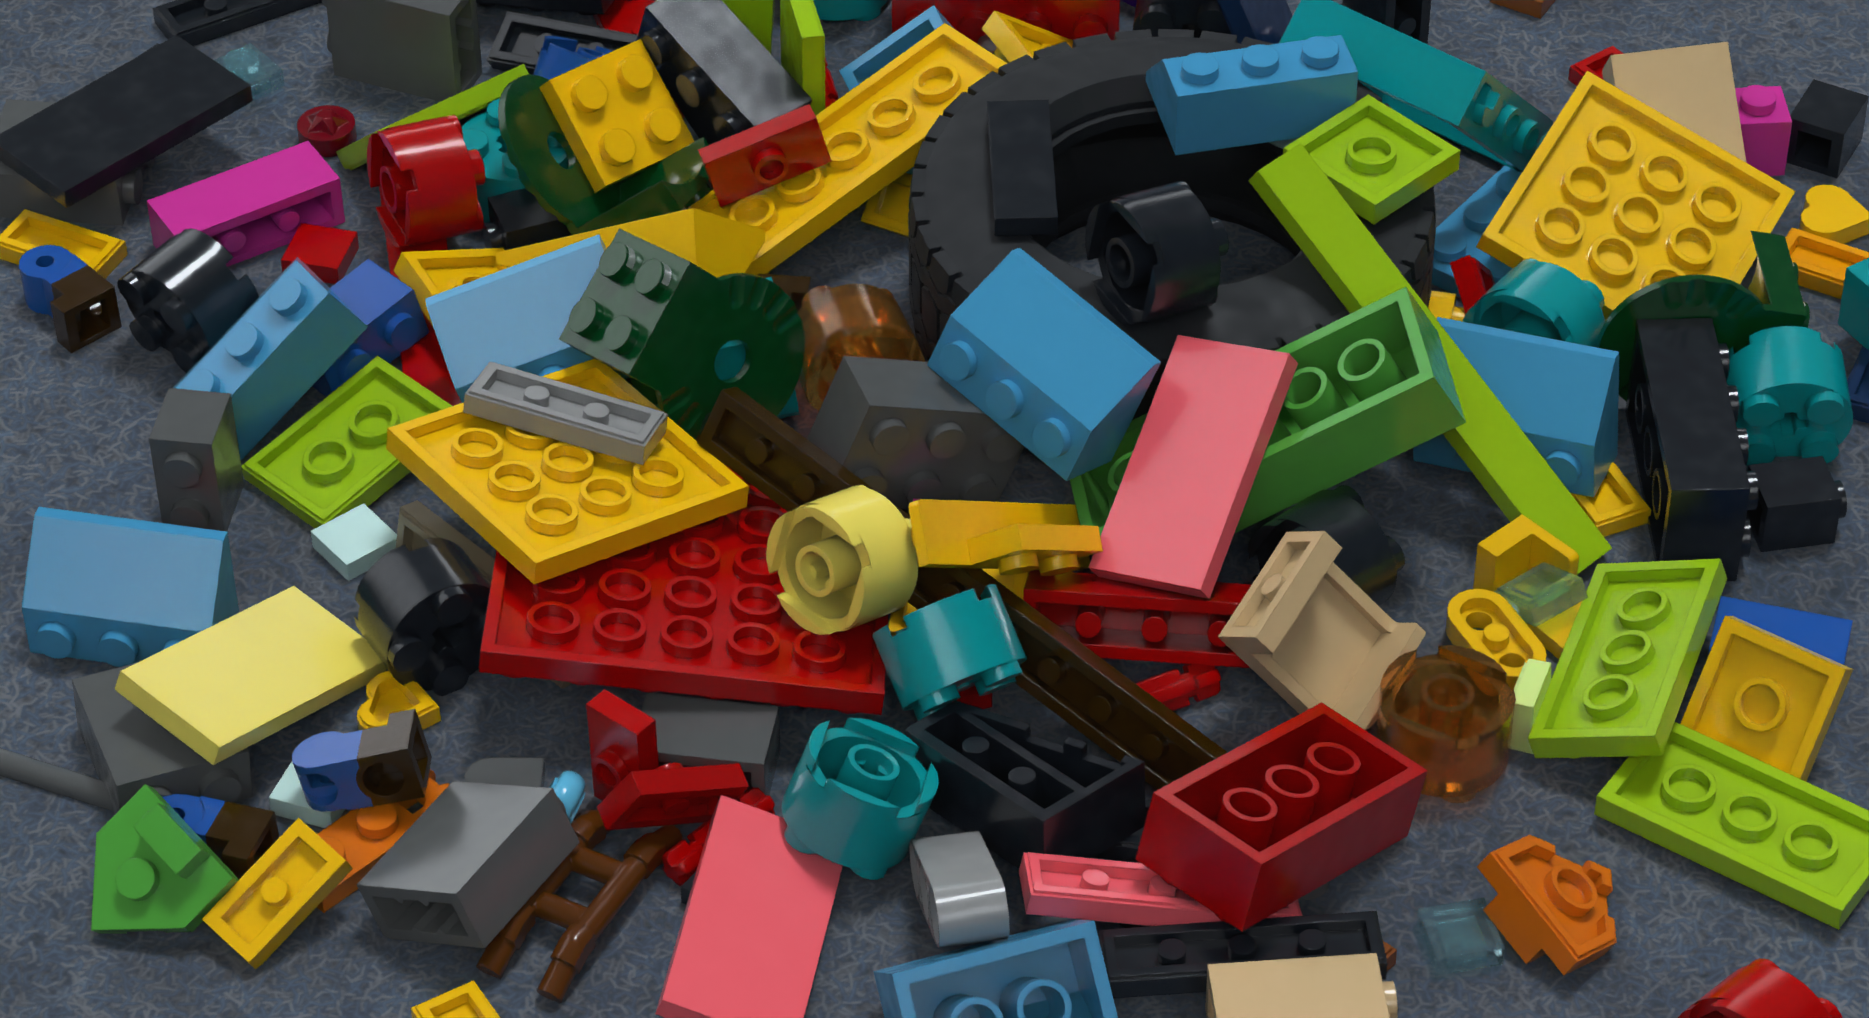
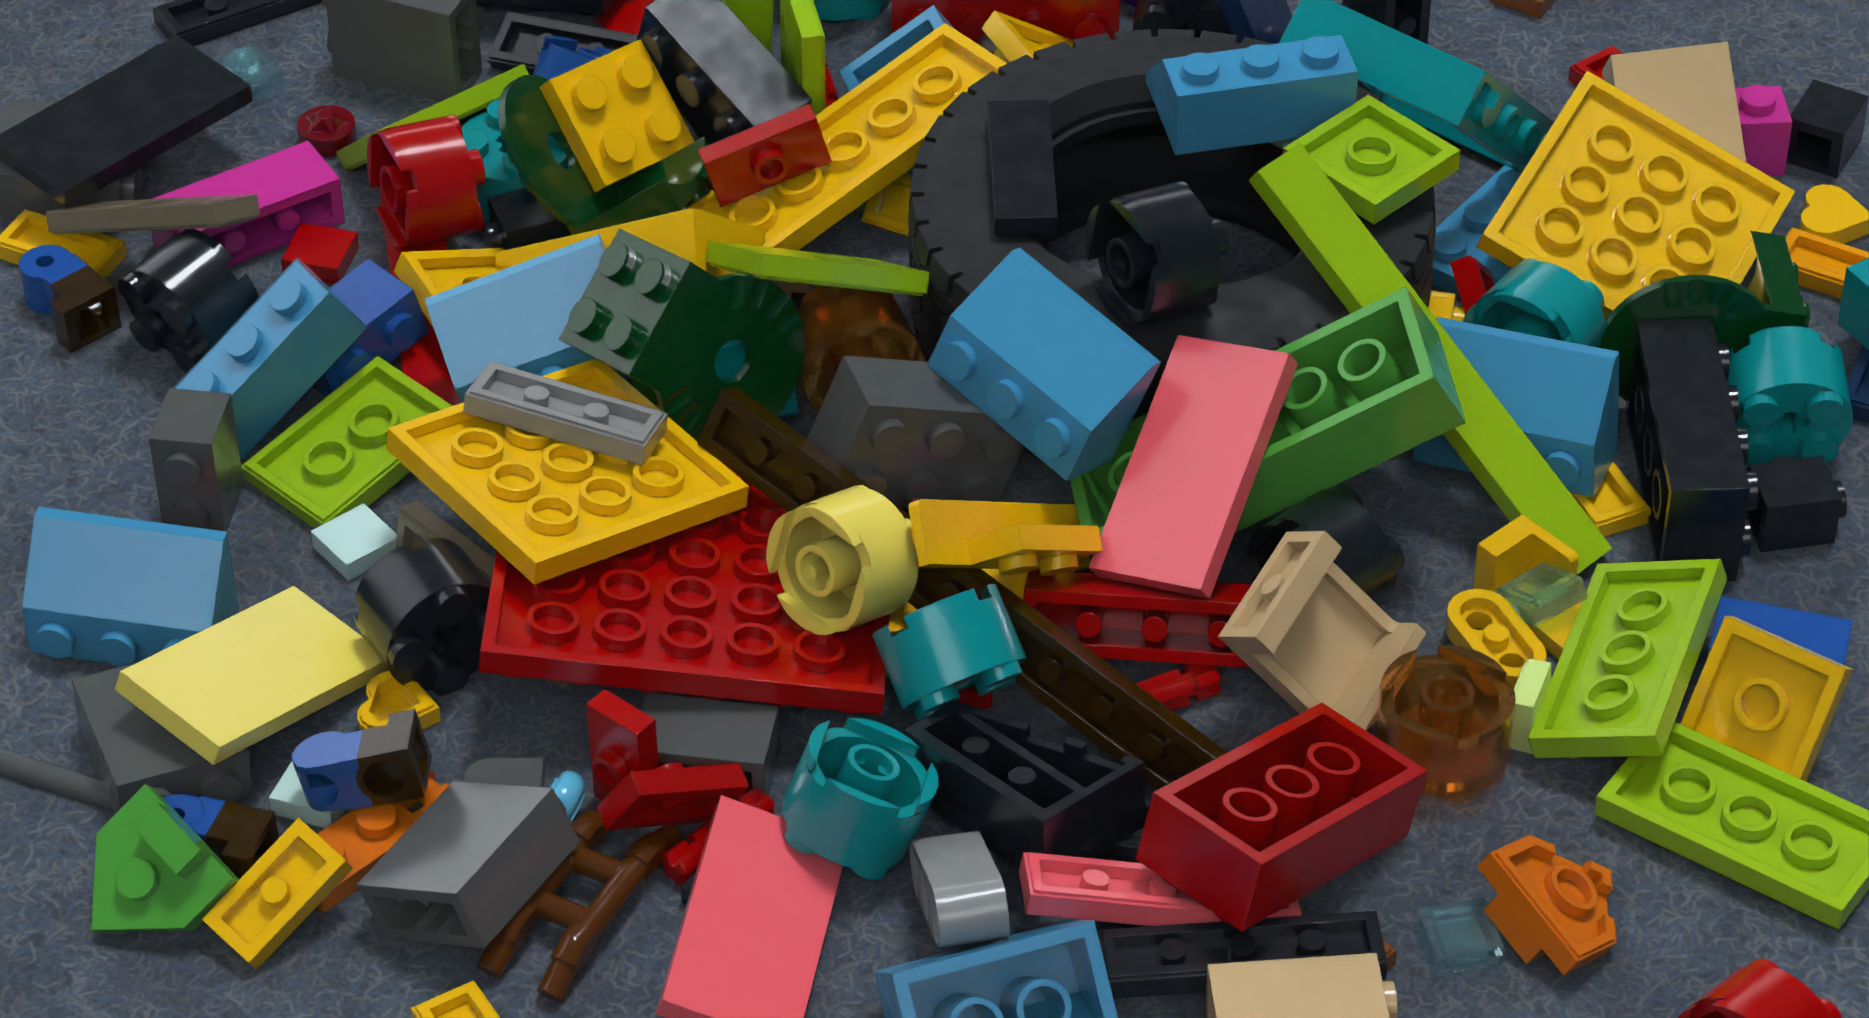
(153, 214): none -> dark tan tile
(817, 268): none -> lime tile

